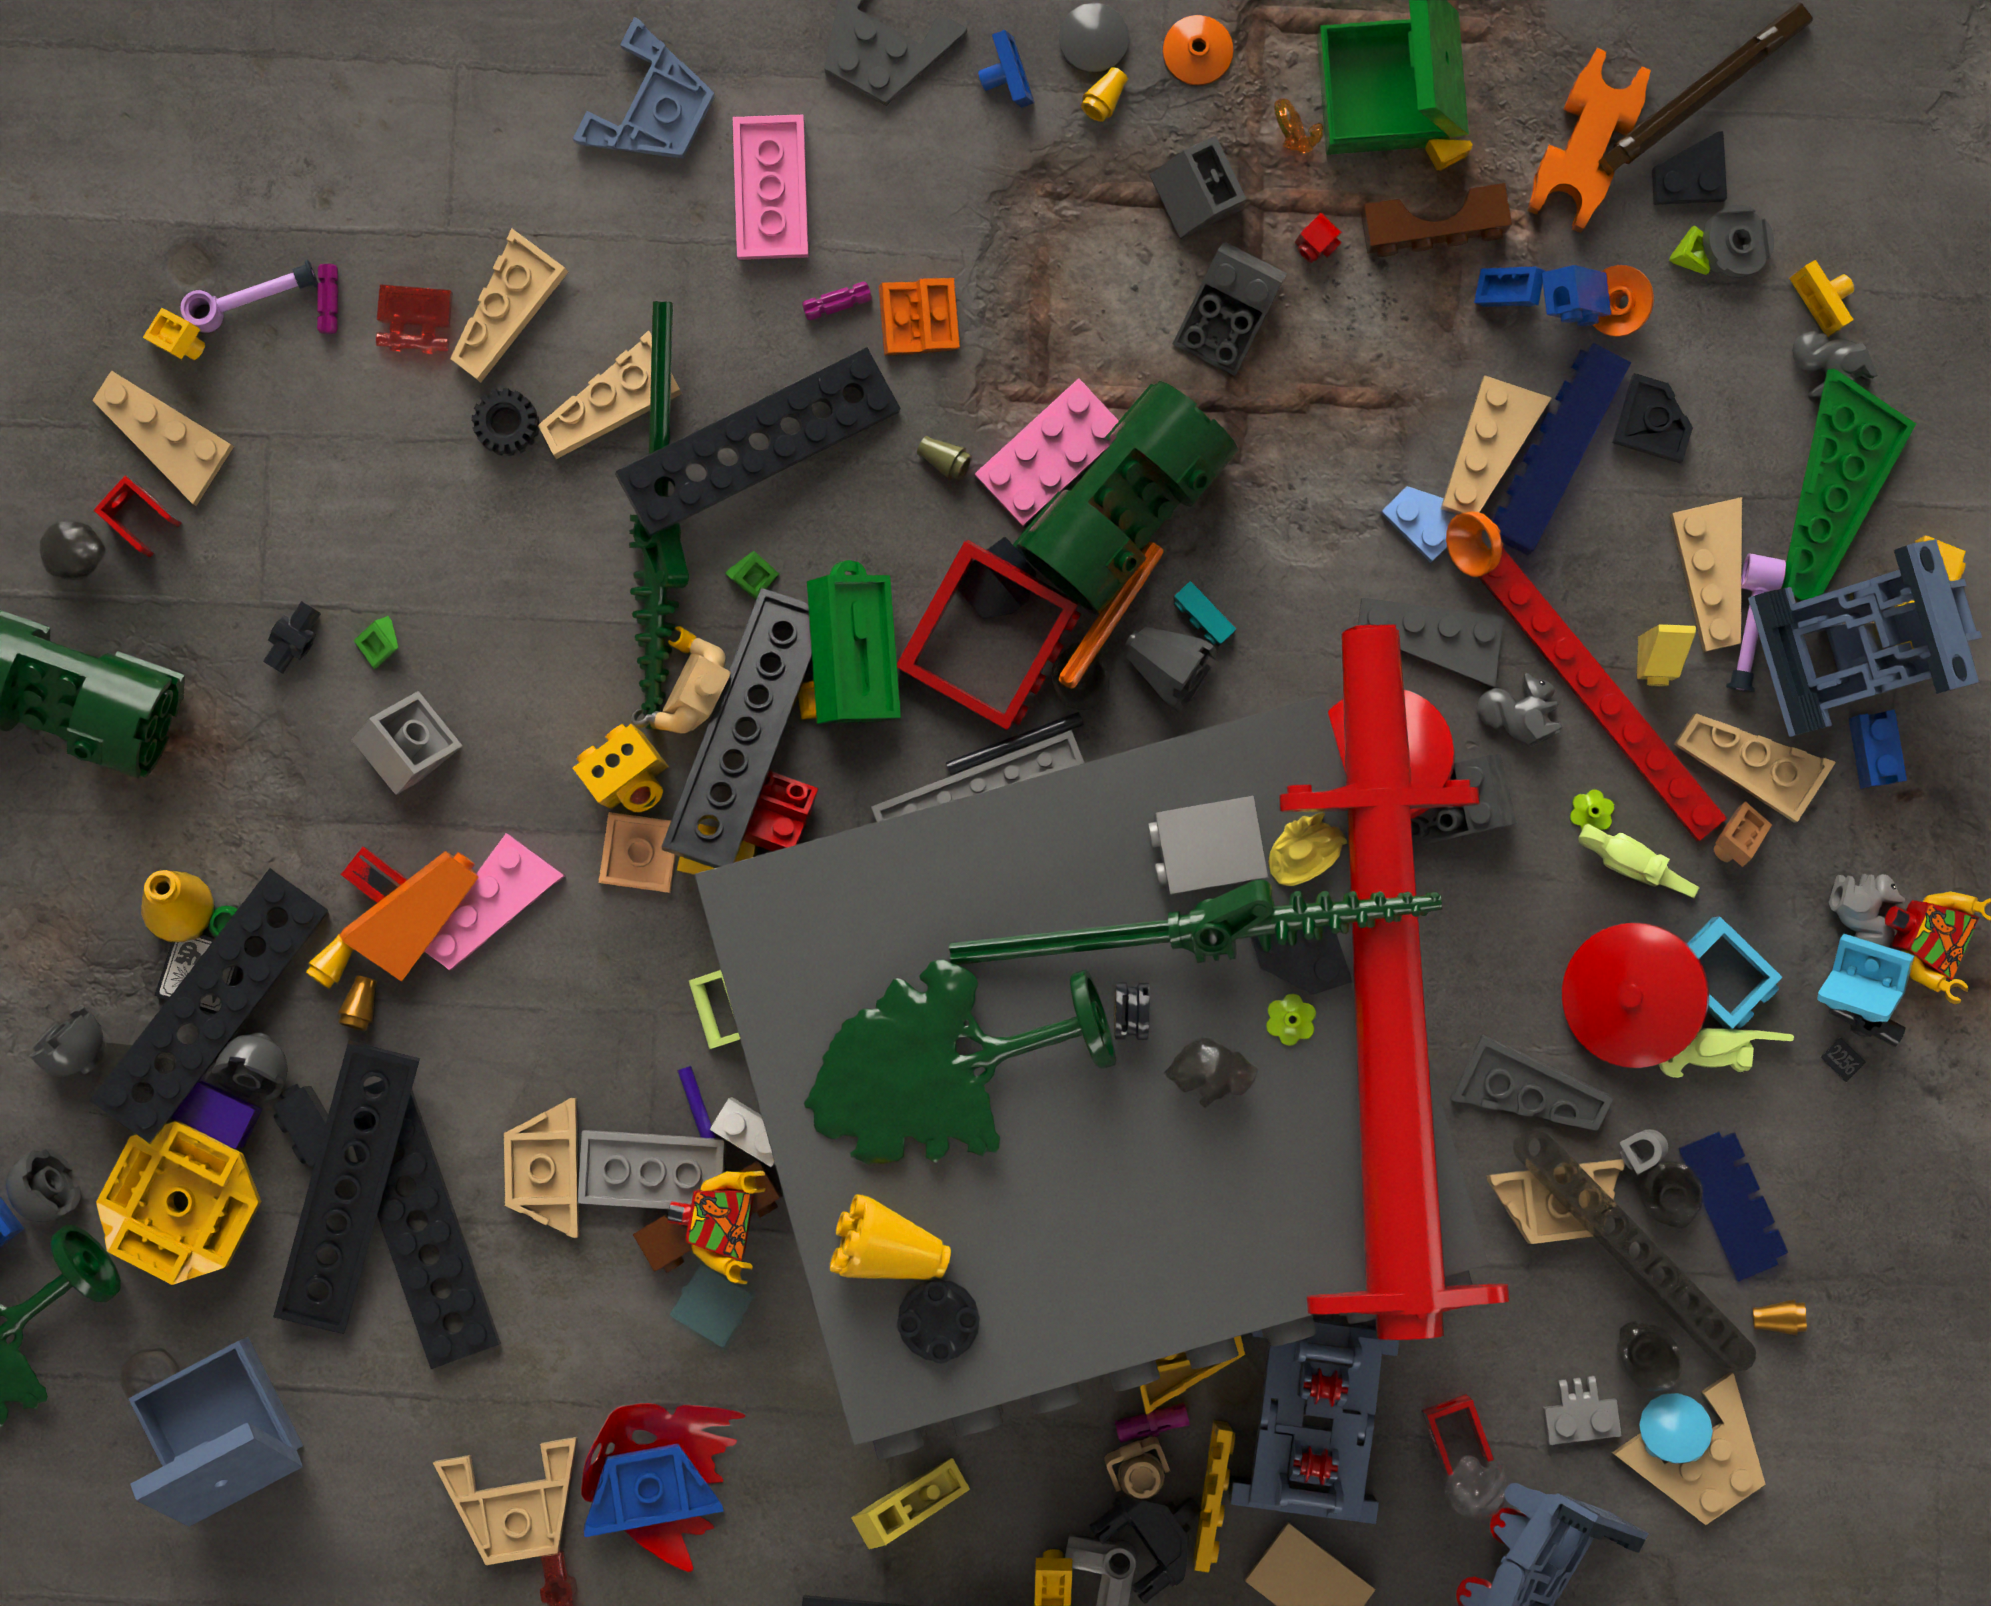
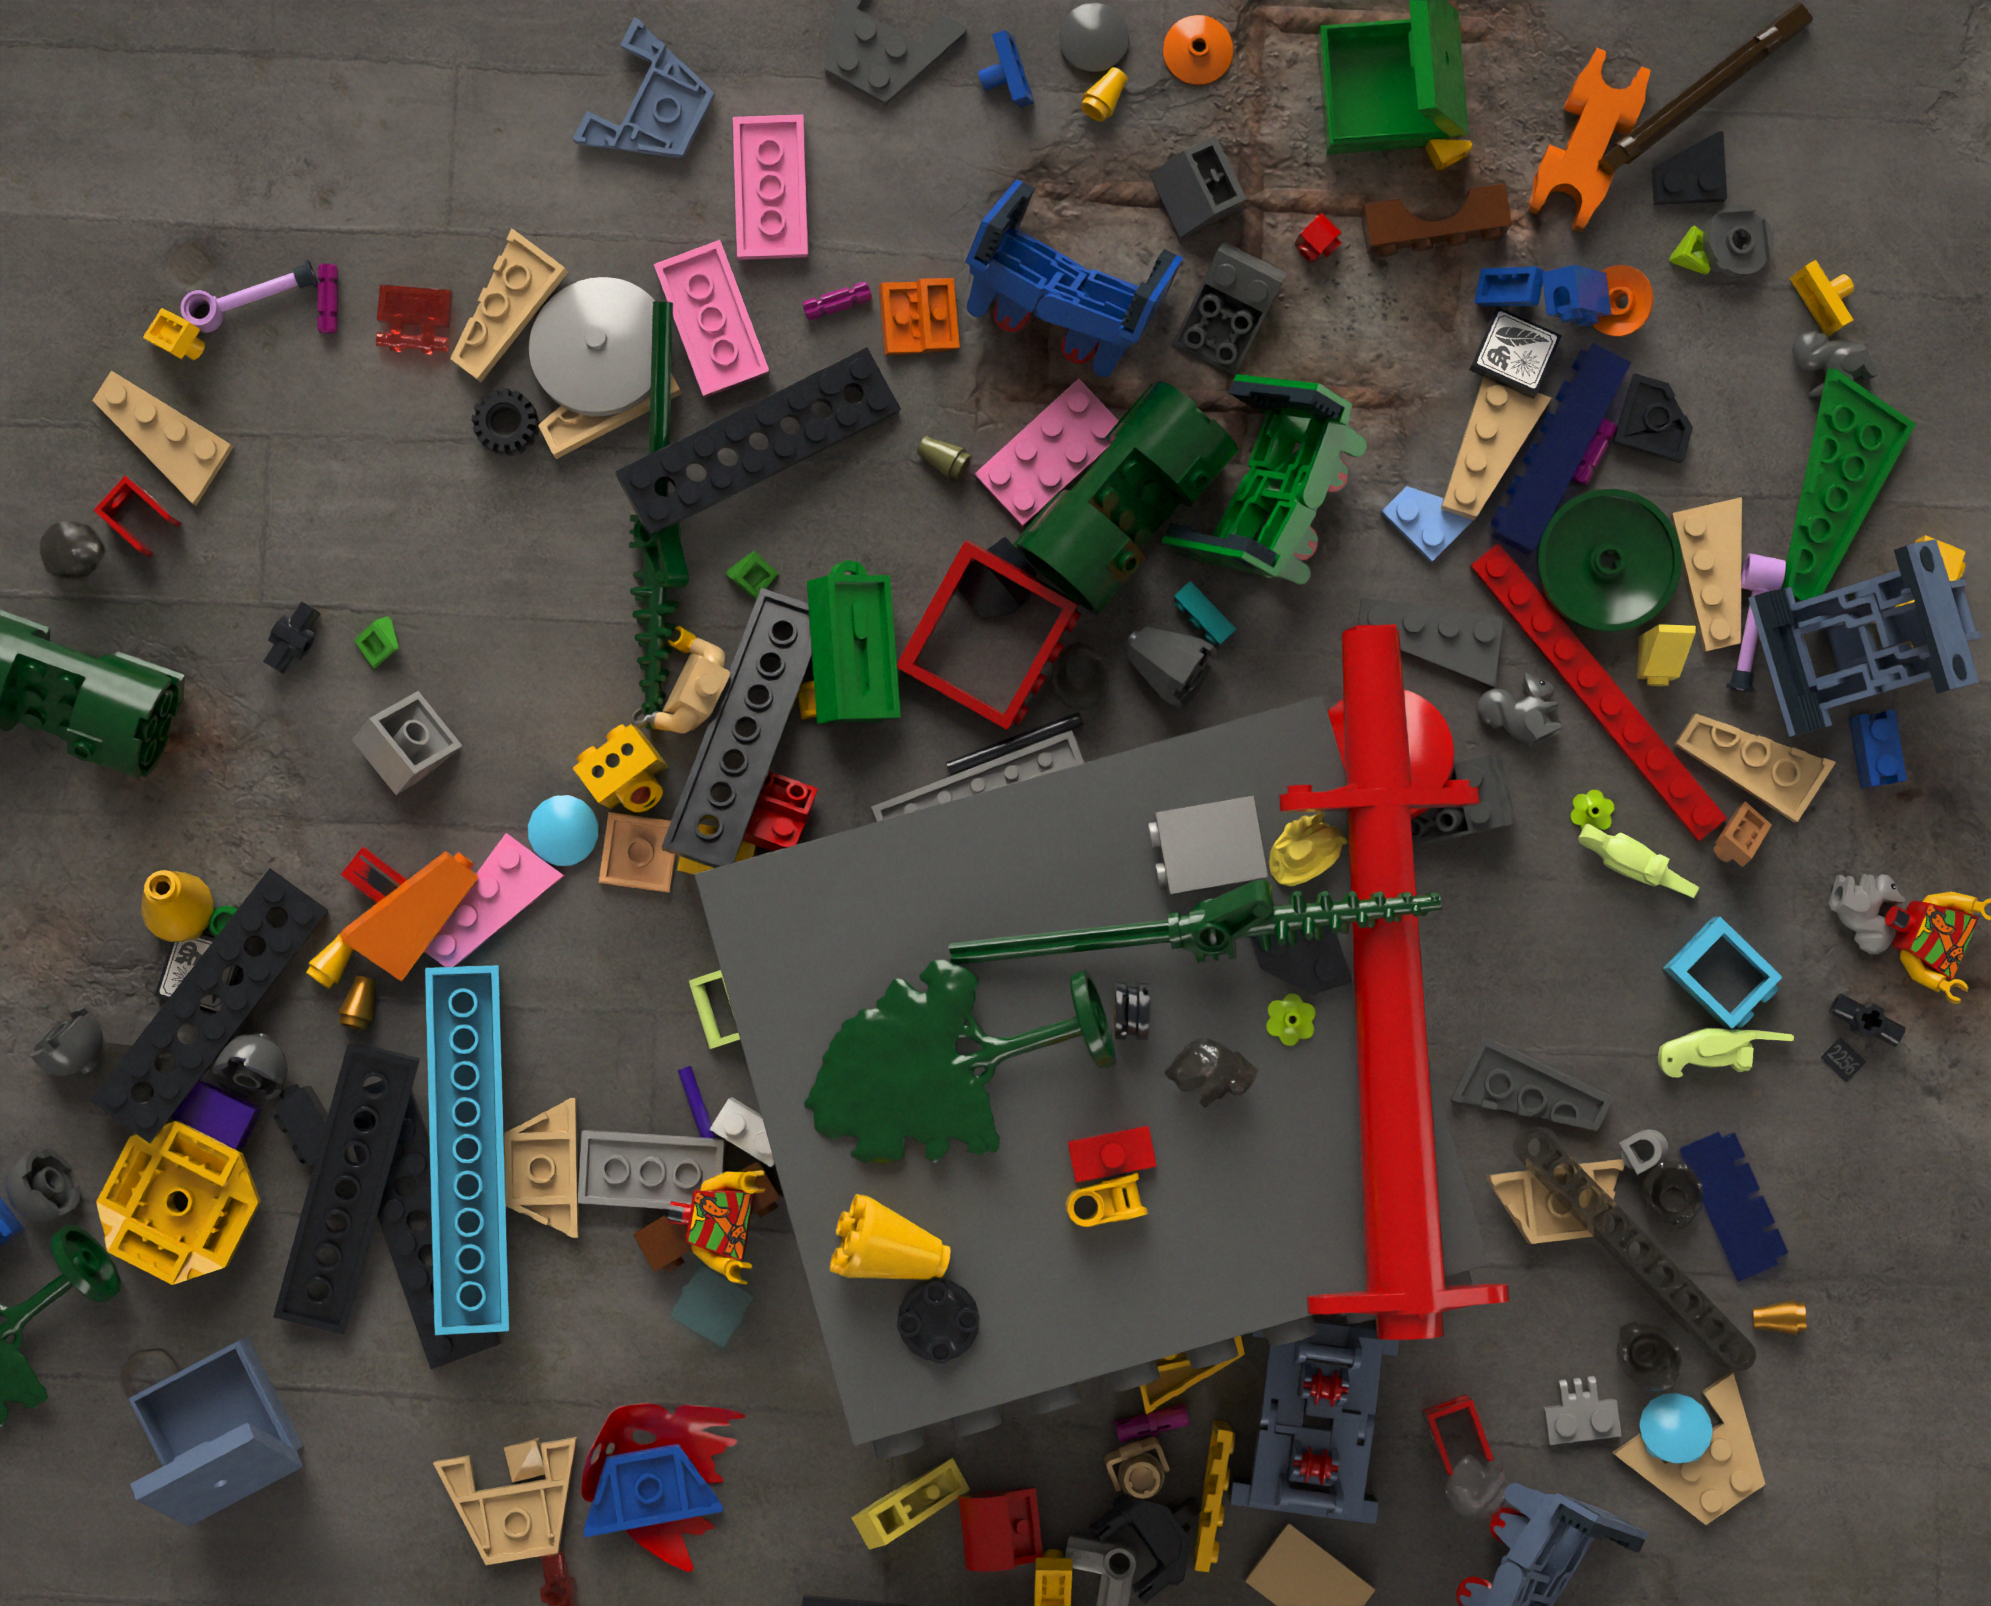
(466, 1150): none -> medium azure brick
(525, 1460): none -> tan slope
(563, 830): none -> medium azure dish
(594, 346): none -> light grey dish
(712, 319): none -> bright pink plate
(1000, 1529): none -> red brick
(1030, 277): none -> blue container
(1108, 619): orange axle -> none
(1109, 1201): none -> yellow piece
(1112, 1153): none -> red tile
(1279, 482): none -> green container
(1294, 130): clear orange piece -> none
(1467, 546): orange piece -> none
(1515, 352): none -> tile
(1594, 452): none -> magenta axle
(1609, 560): none -> dark green dish
(1635, 995): red dish -> none
(1866, 979): medium azure bracket -> none

